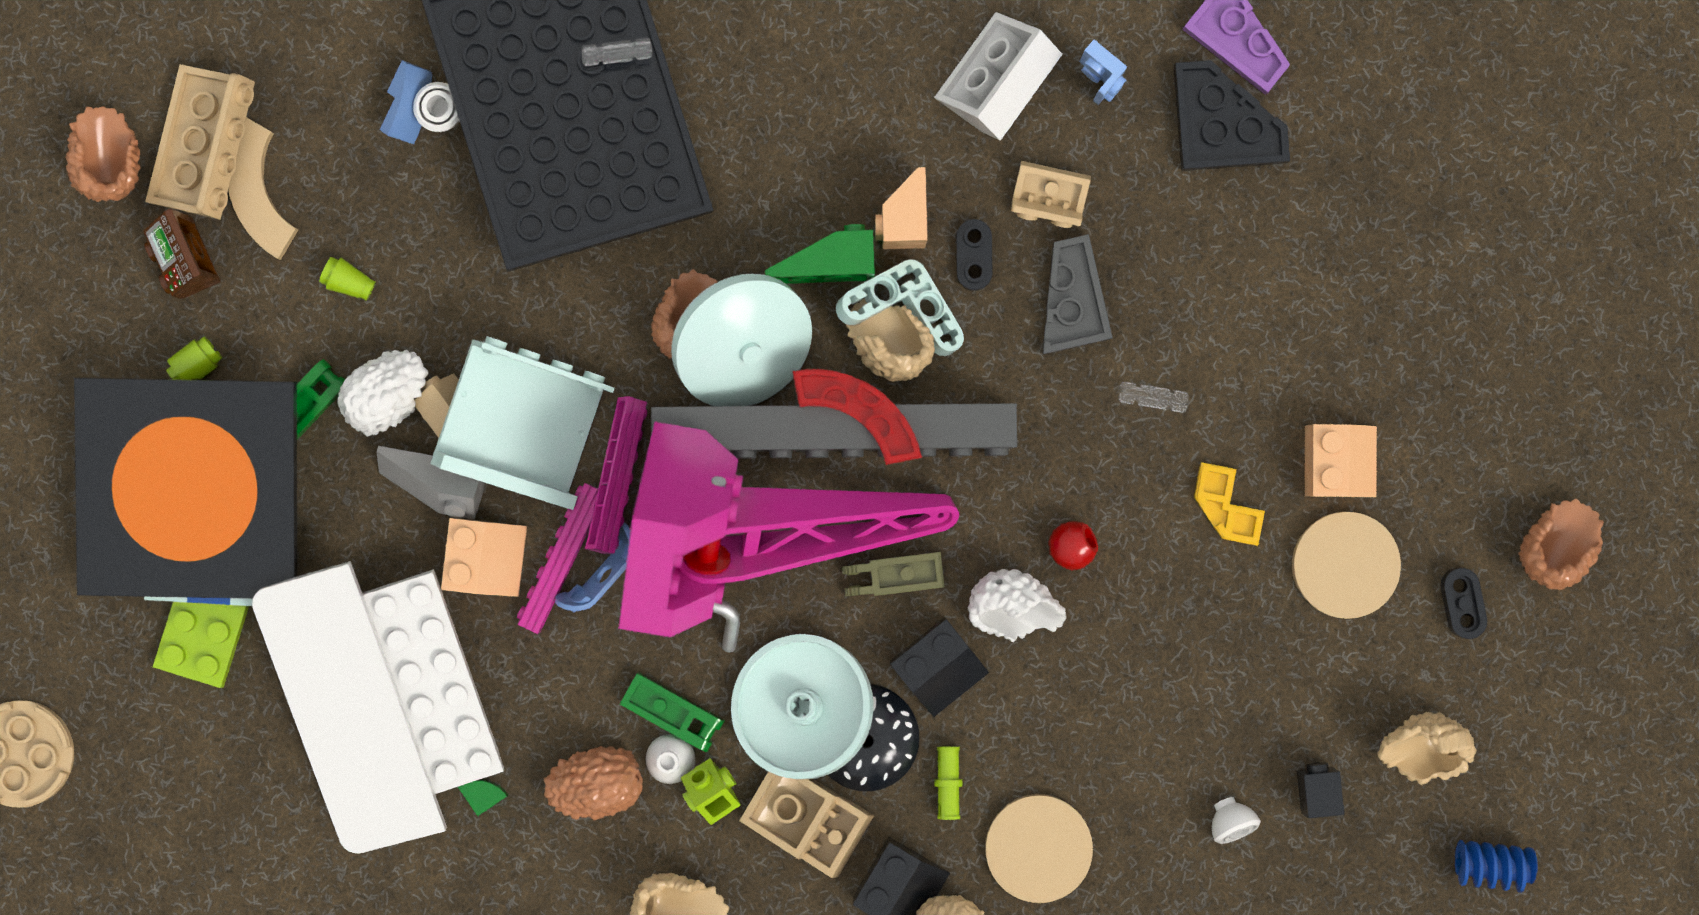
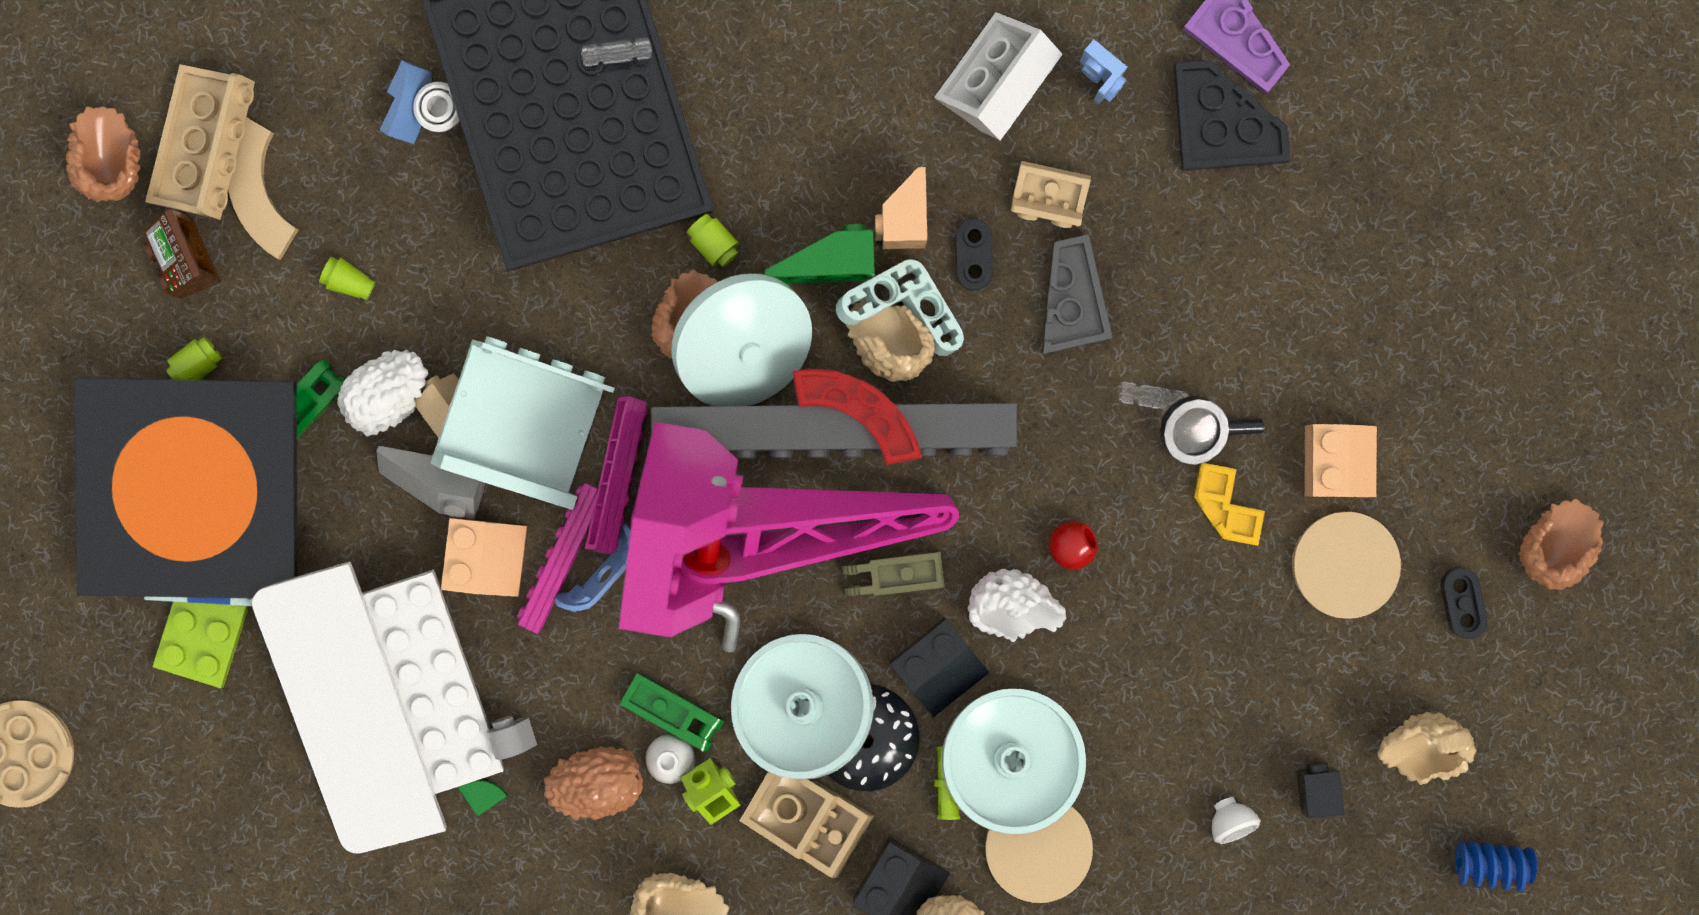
(511, 737): none -> light grey plate
(713, 241): none -> lime brick
(1013, 761): none -> light aqua dish
(1198, 429): none -> piece

